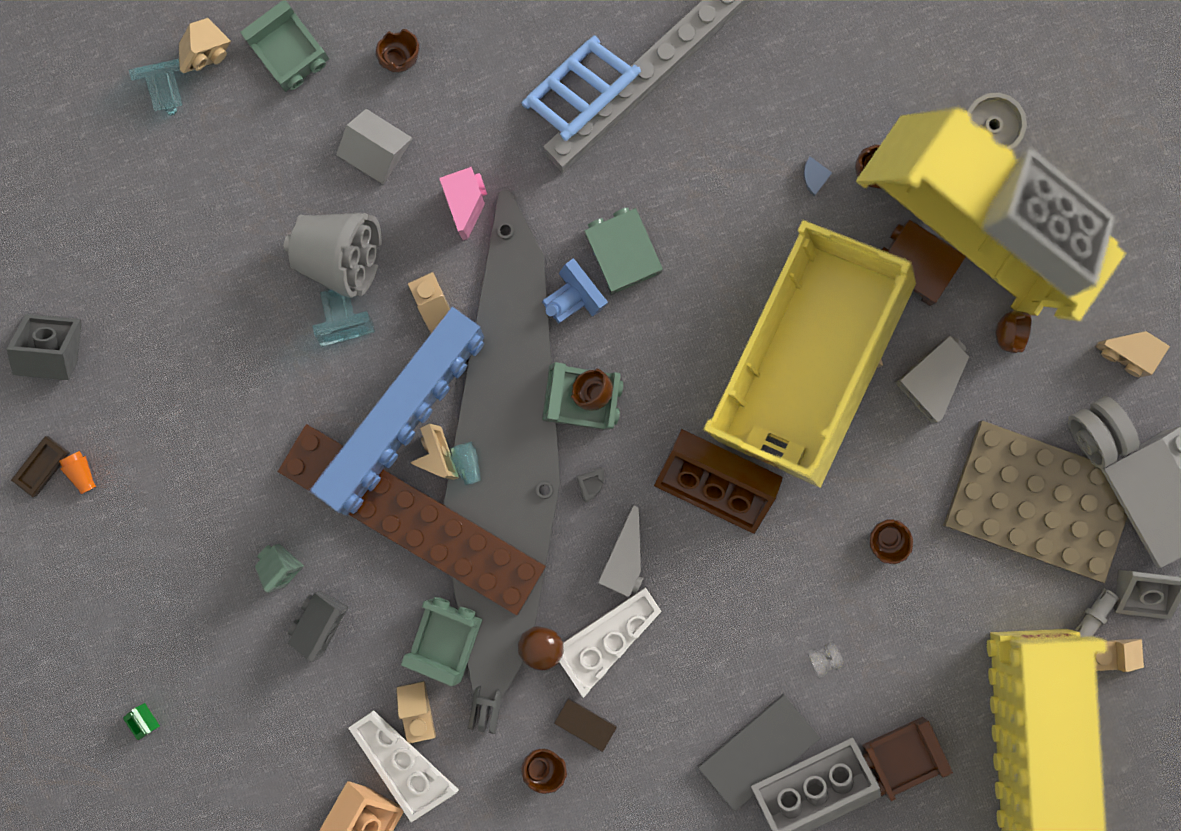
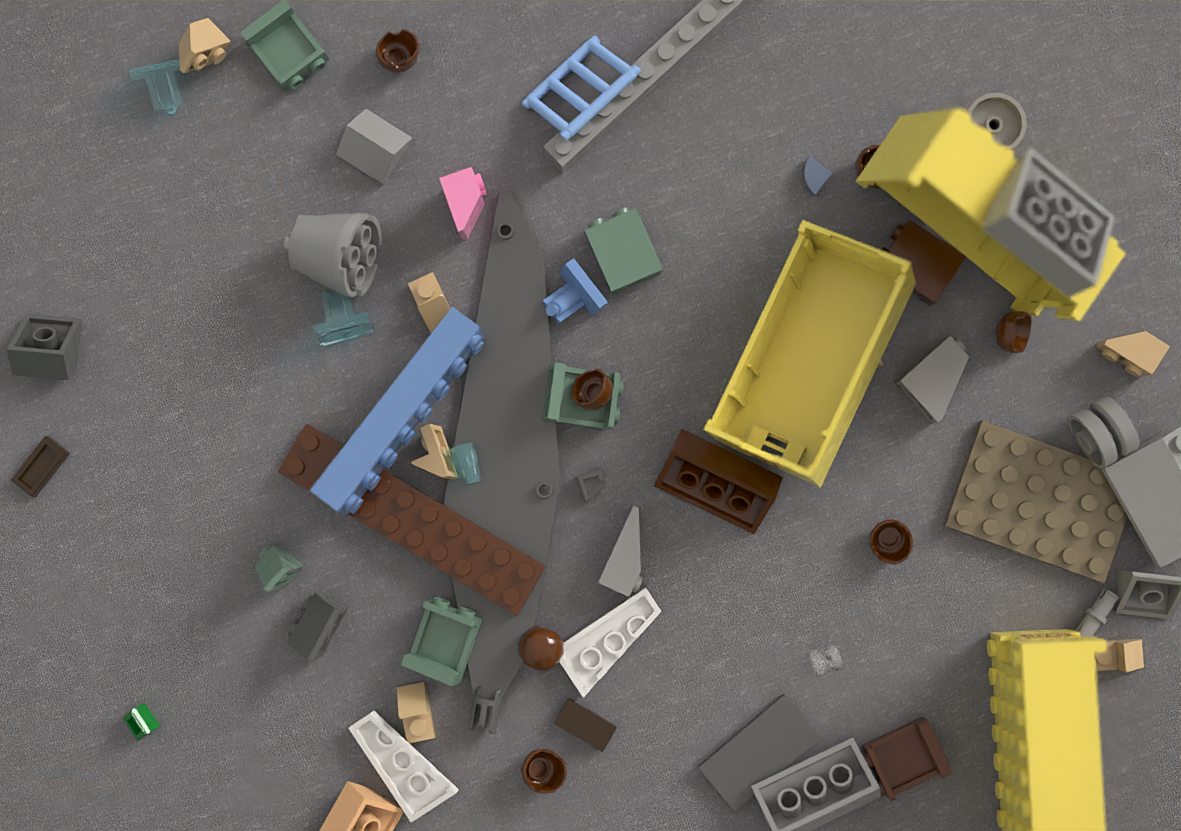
(78, 471): orange cone -> none

